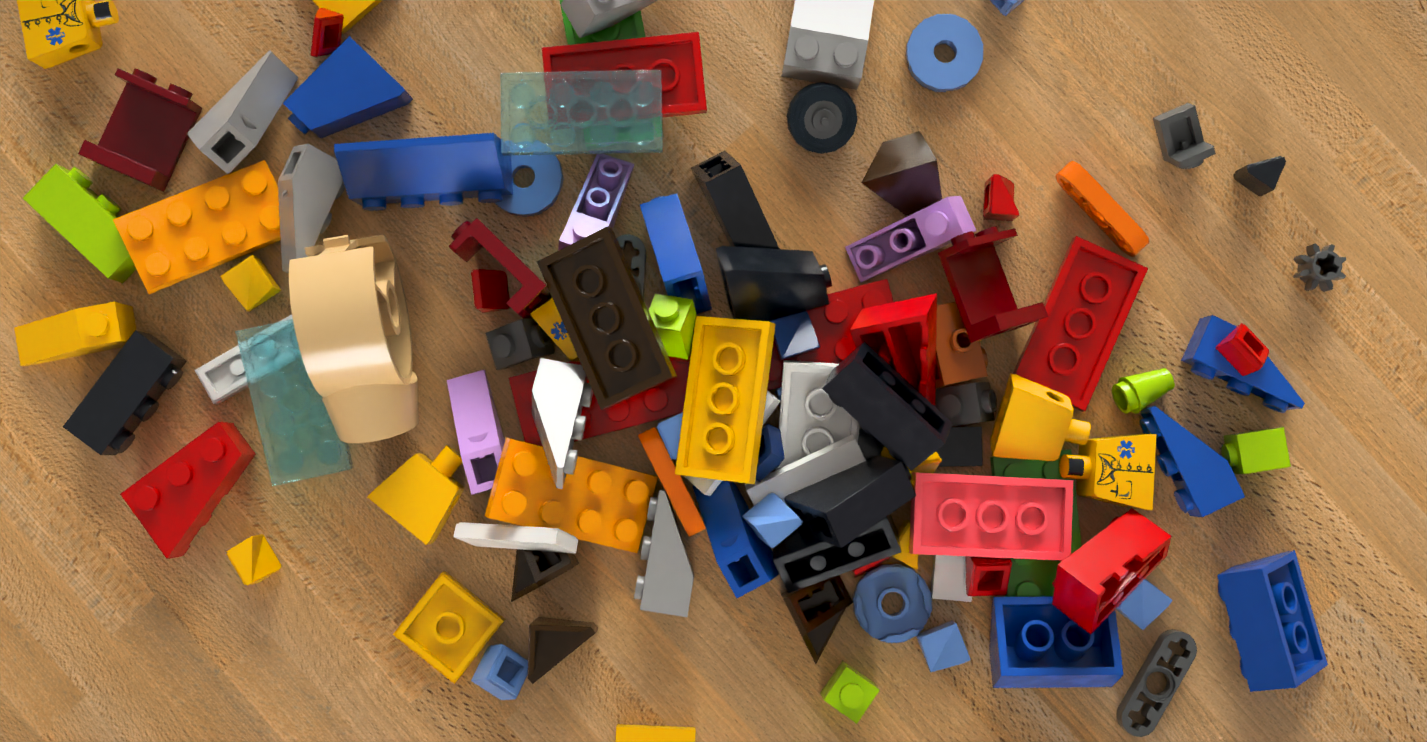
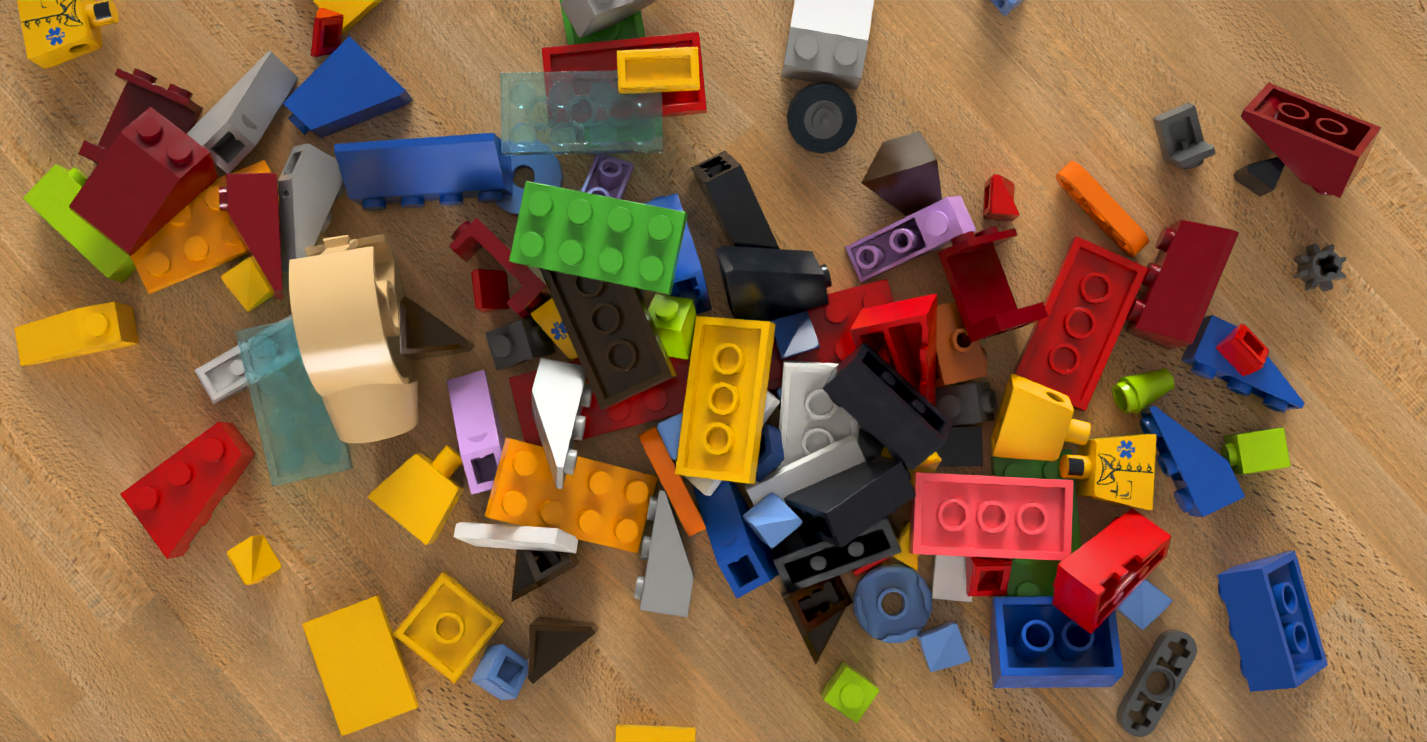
(125, 394): black brick -> none
(143, 181): none -> dark red slope
(255, 219): none -> dark red slope
(360, 665): none -> yellow tile
(425, 335): none -> dark brown slope
(598, 237): none -> bright green plate
(658, 70): none -> yellow tile
(957, 34): medium blue tile -> none
(1180, 283): none -> dark red slope
(1310, 138): none -> dark red slope

